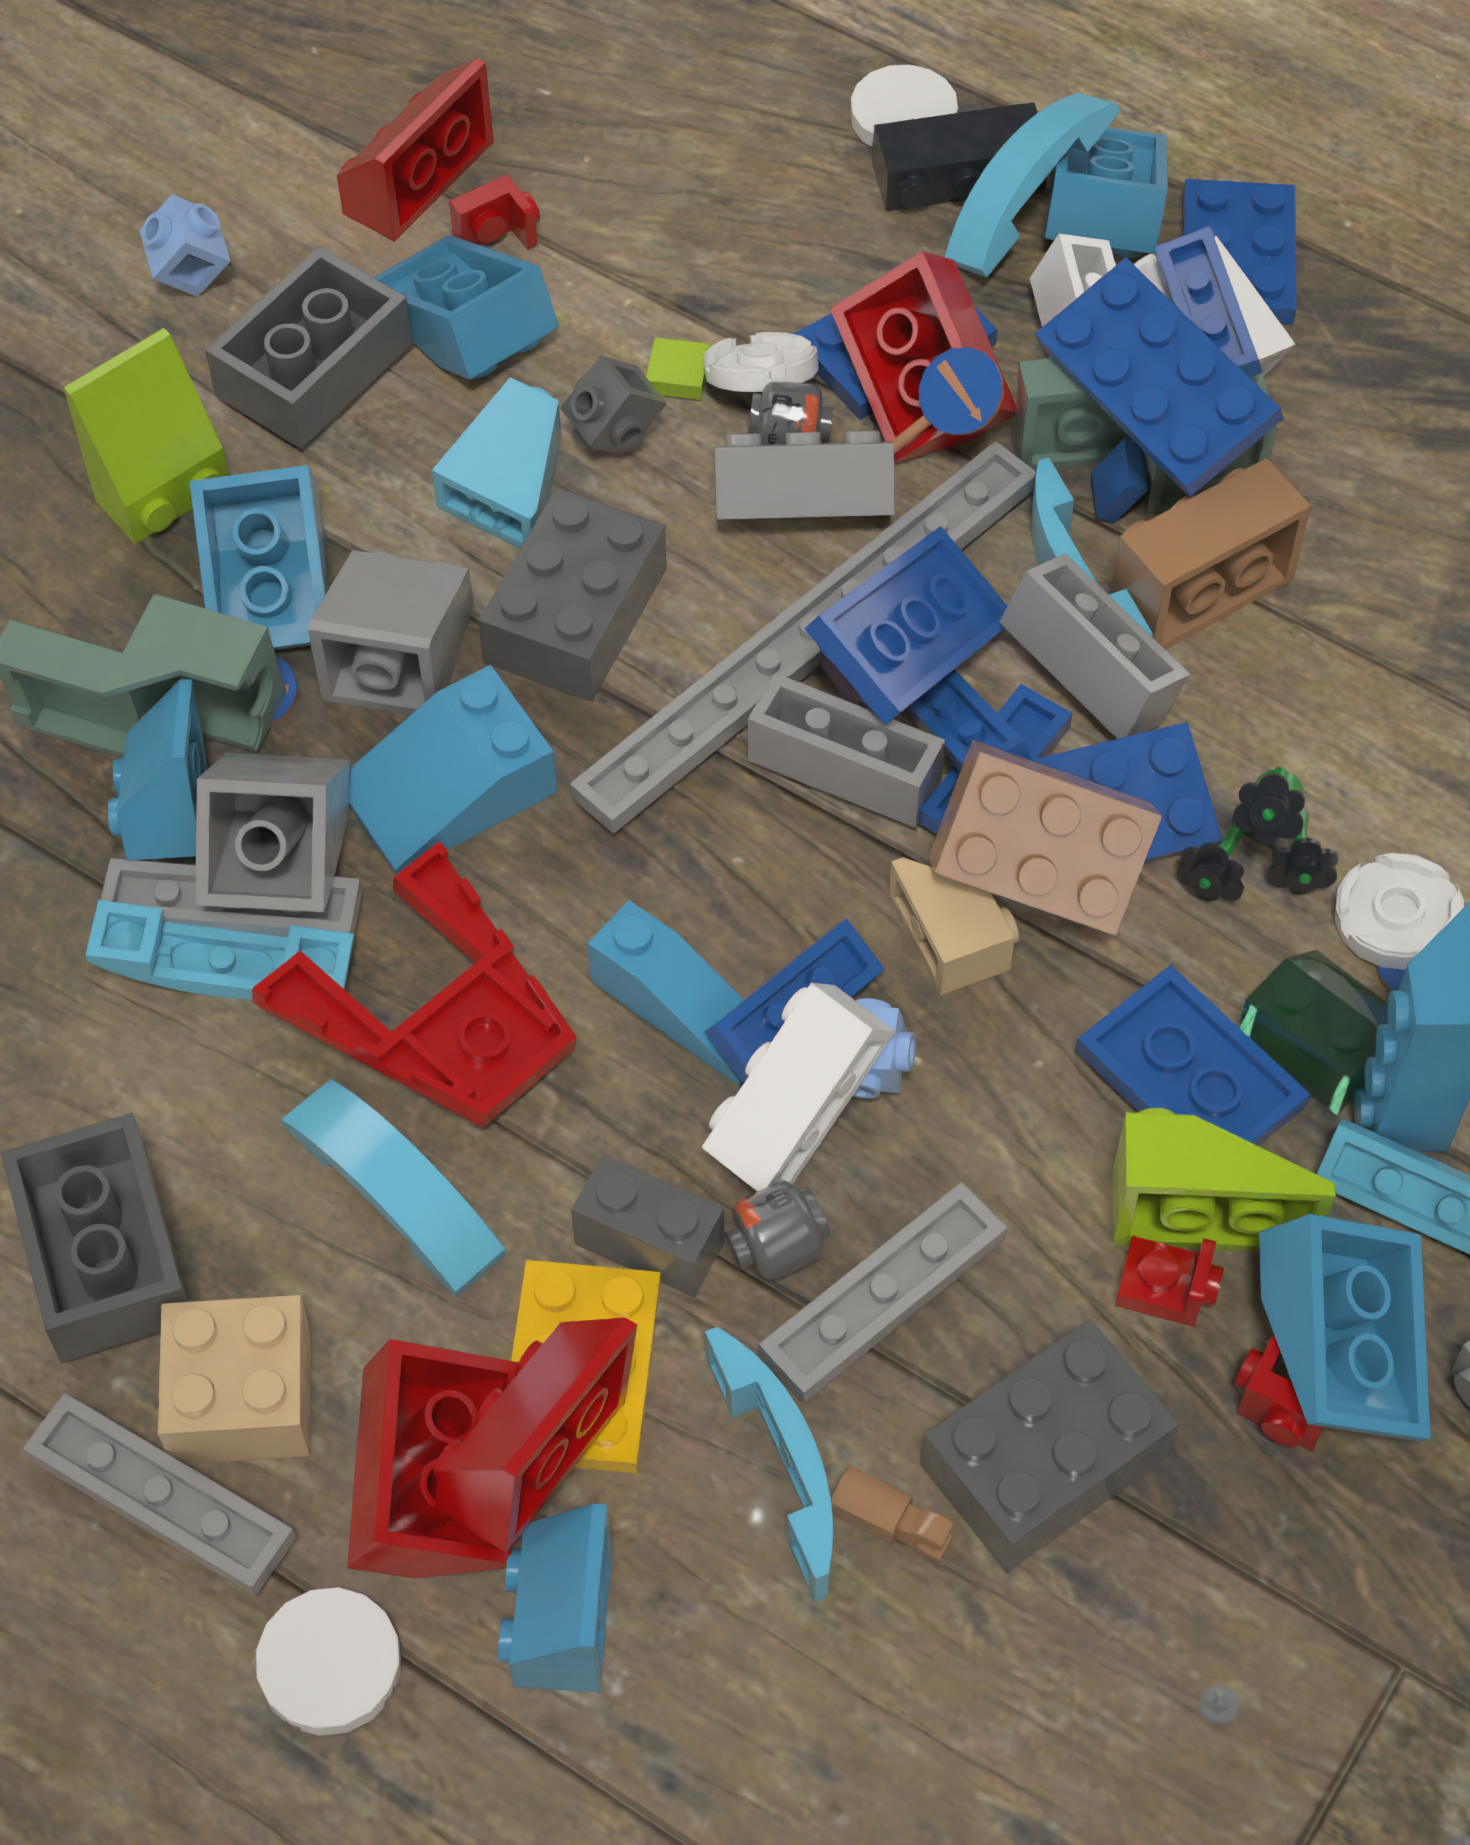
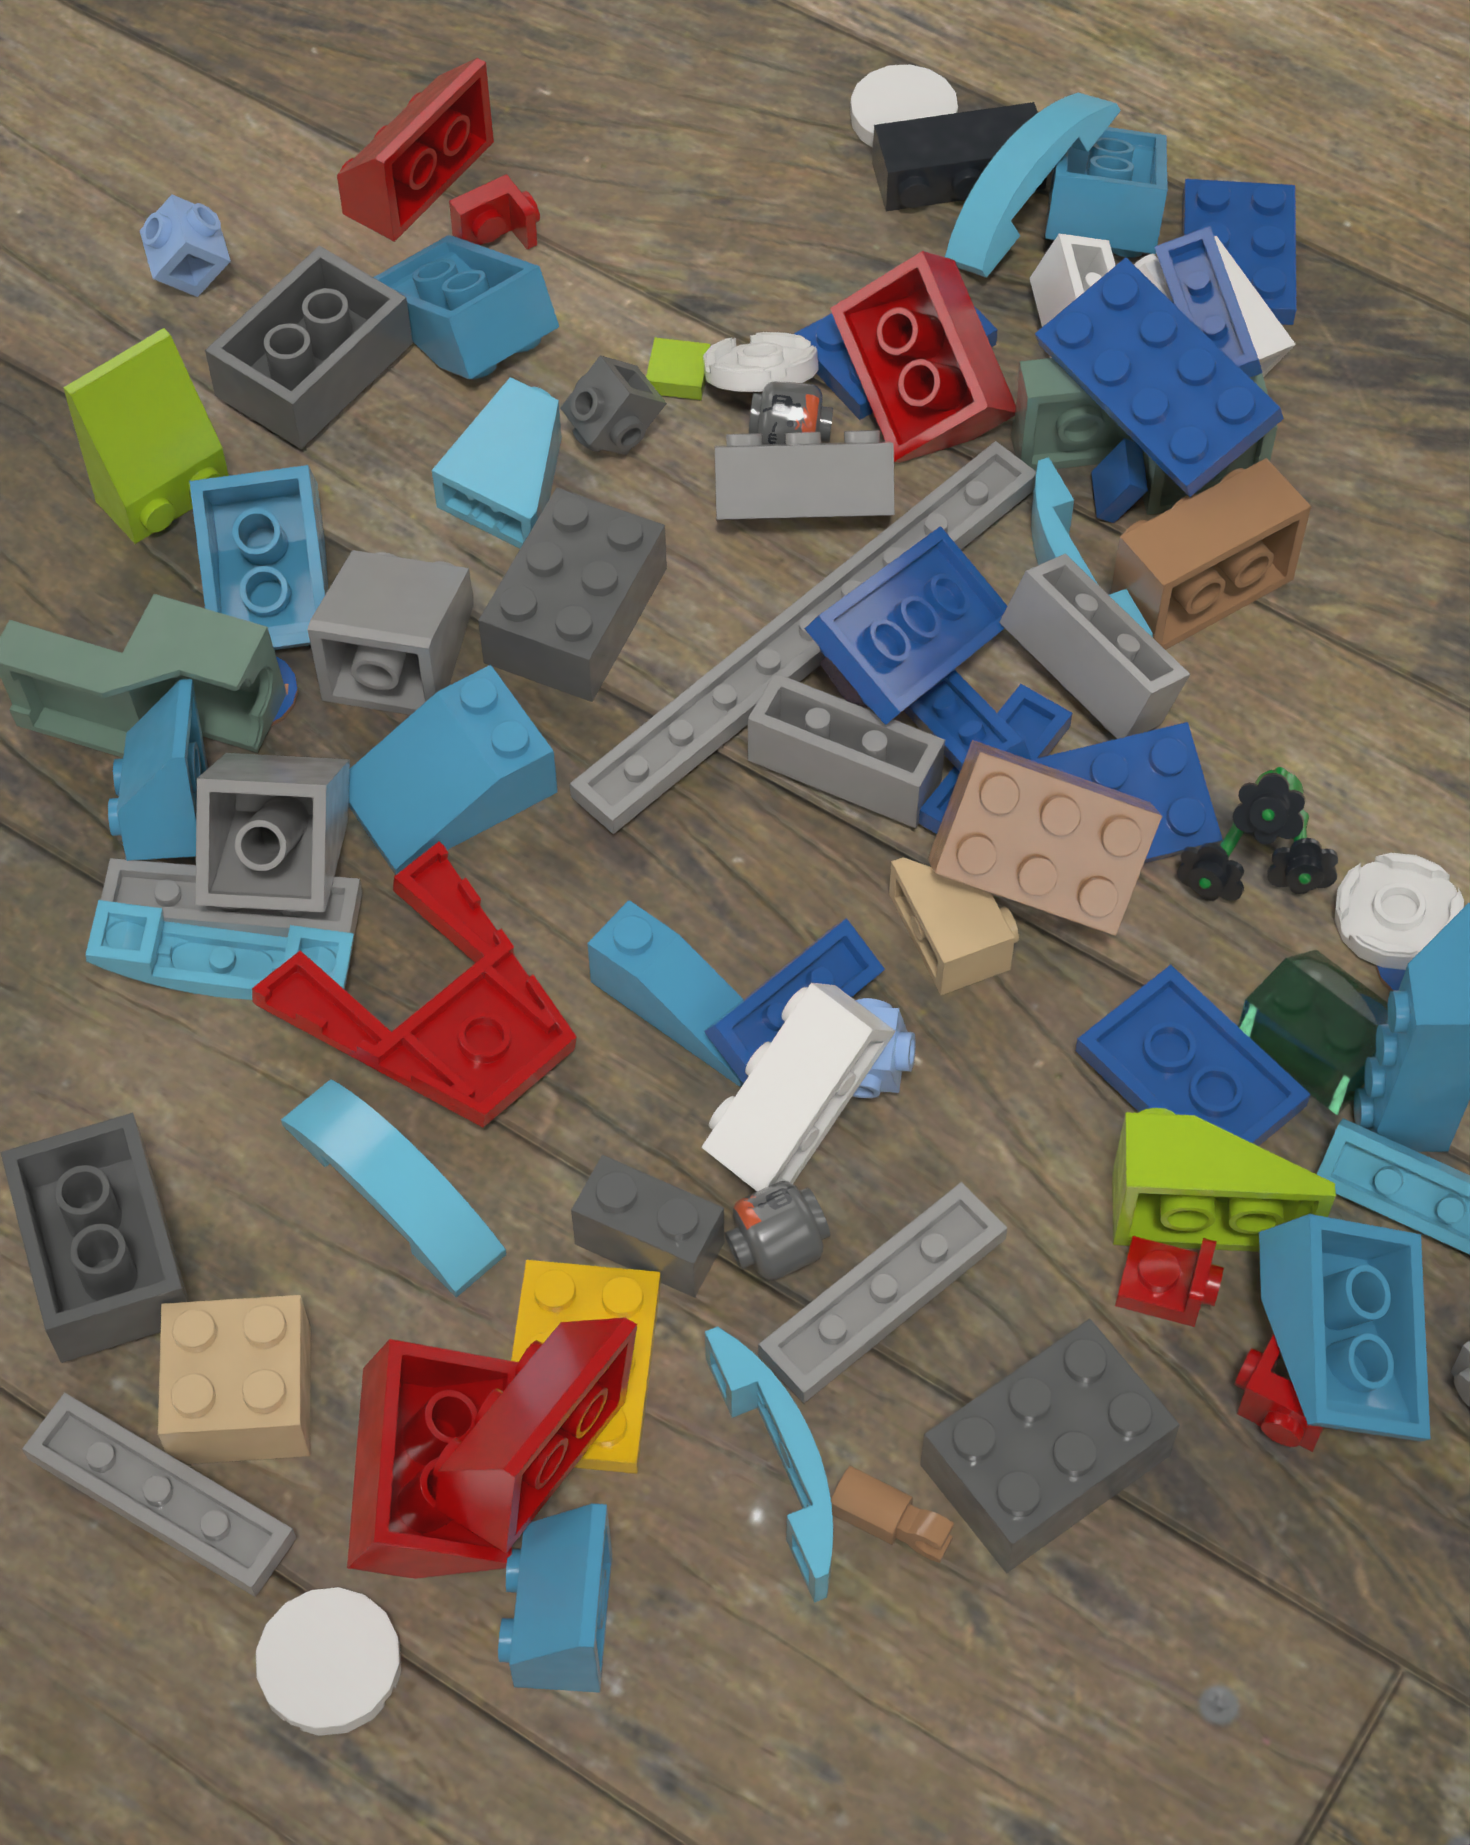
(957, 394): blue piece -> none

